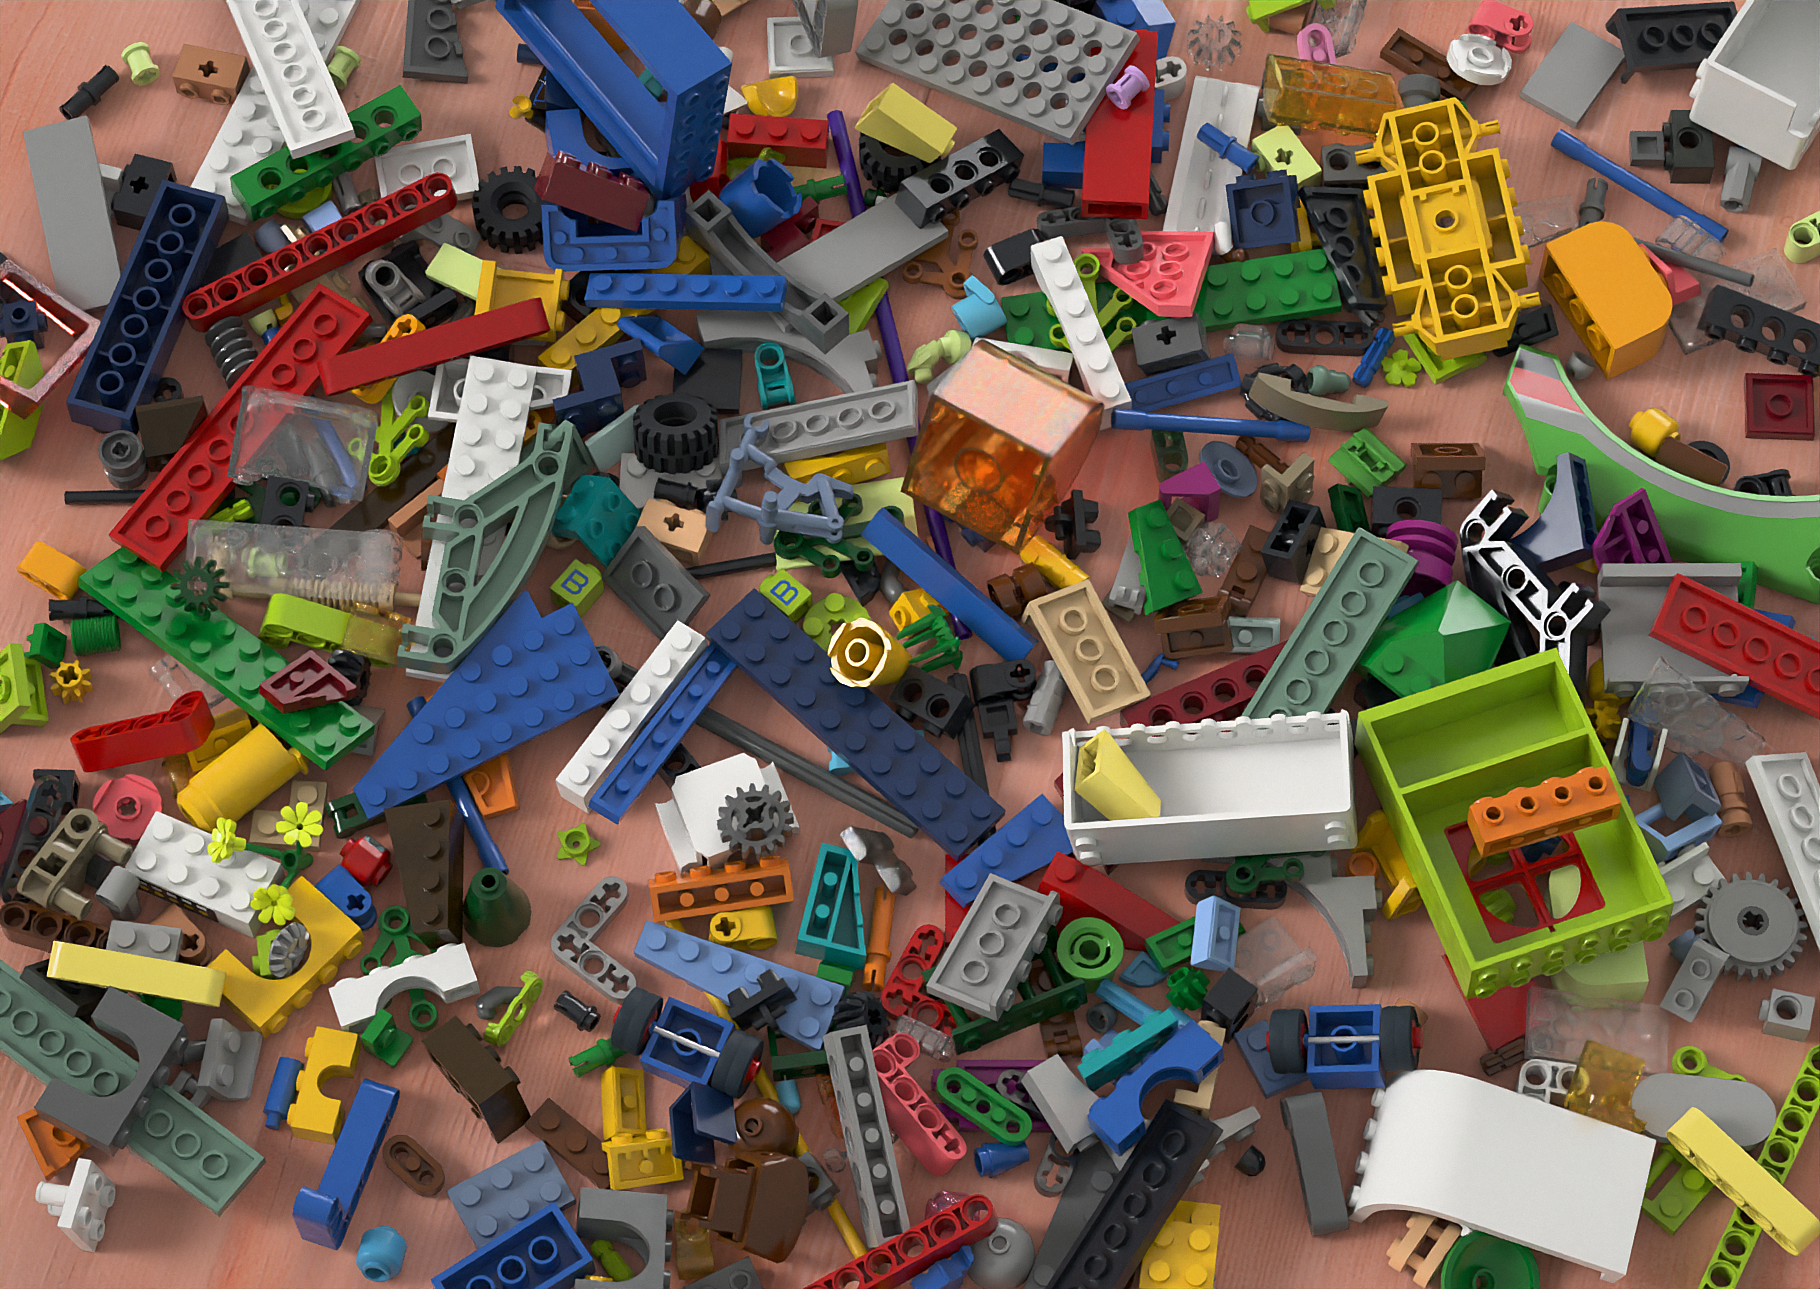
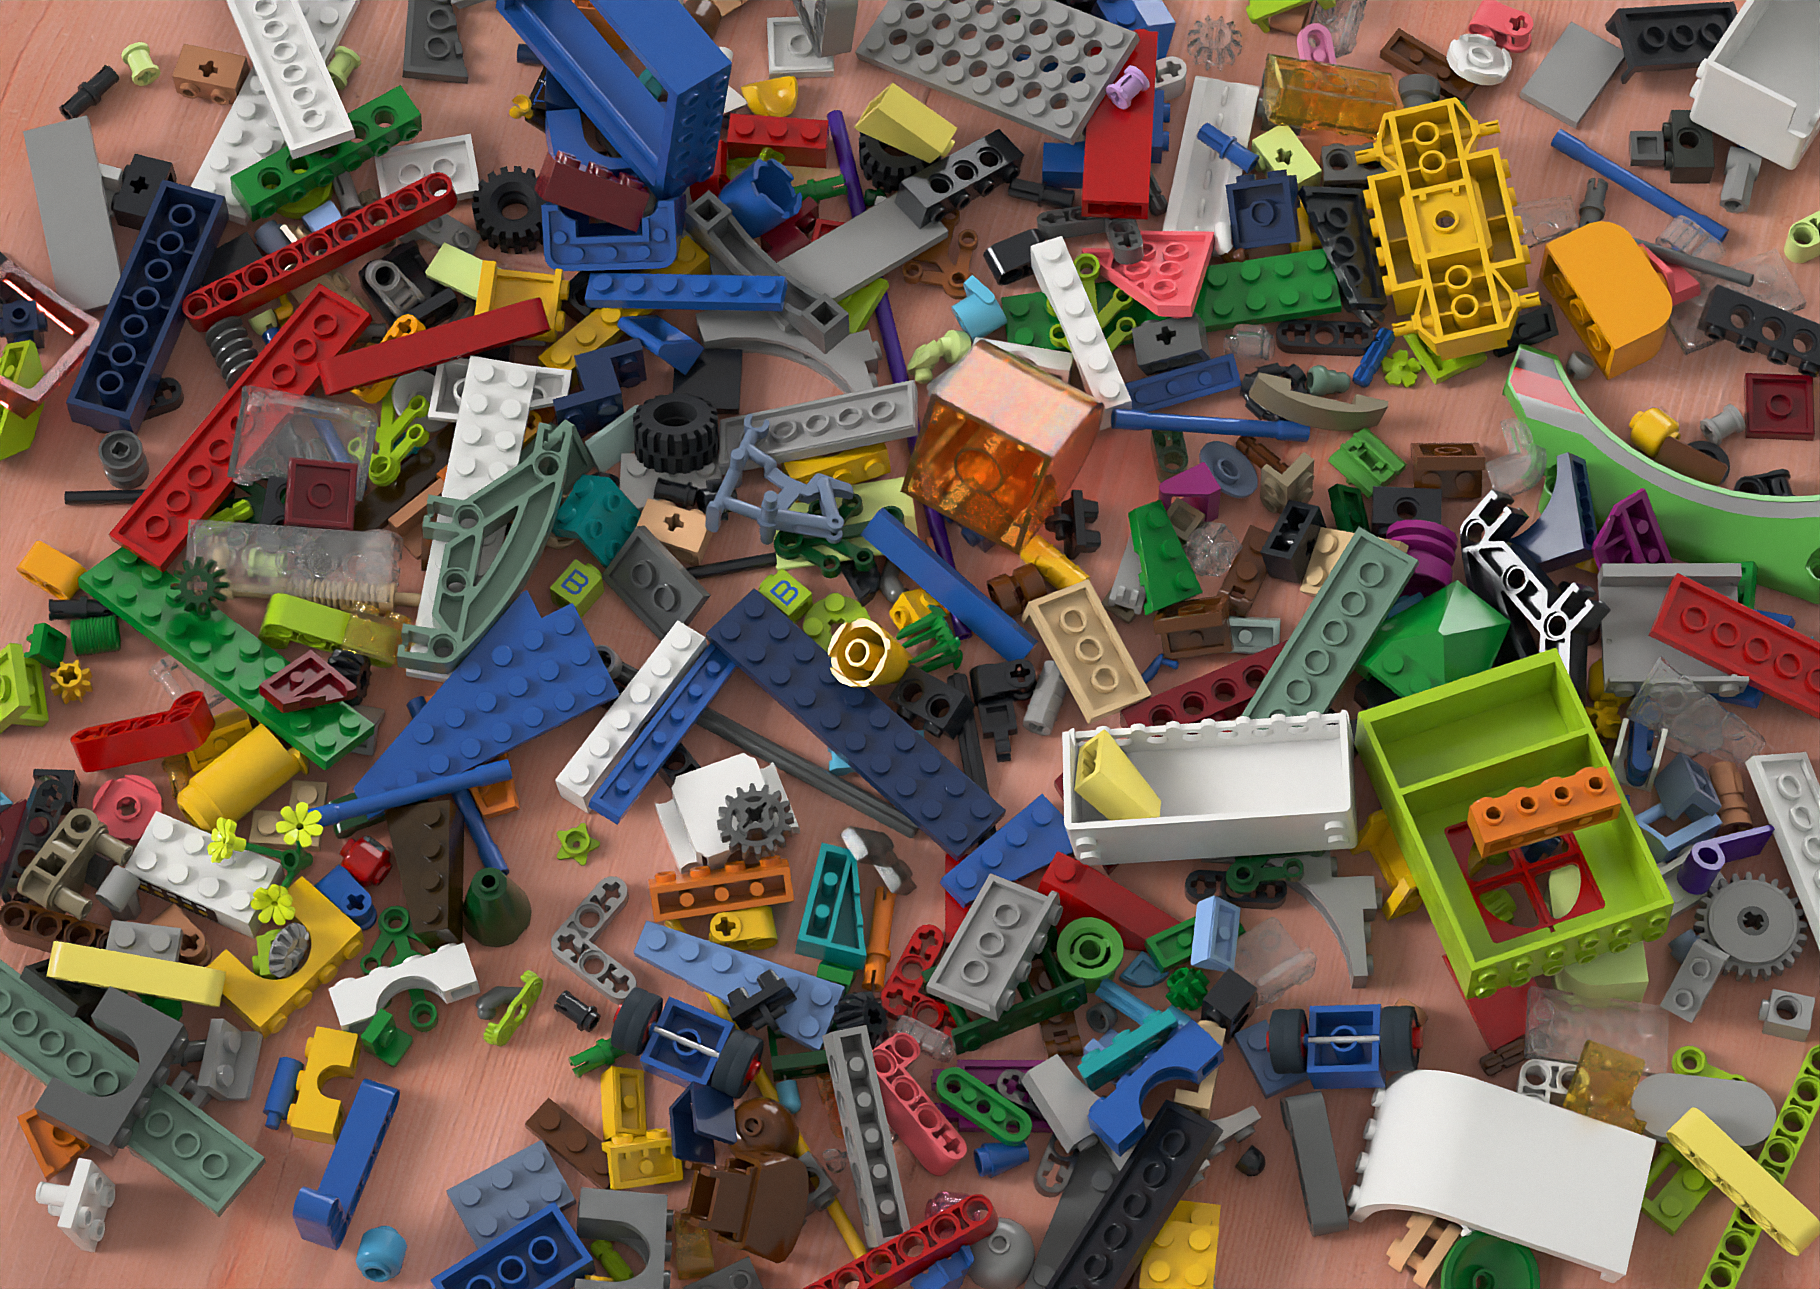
(167, 427): dark brown slope -> none
(320, 494): none -> dark red tile
(415, 1166): reddish brown plate -> none
(478, 1077): dark brown wedge -> none
(480, 776): none -> blue piece
(773, 381): teal piece -> none
(1362, 865): orange plate -> none
(1522, 466): none -> clear brick
(1710, 855): none -> dark purple door
(1722, 425): none -> light grey bush

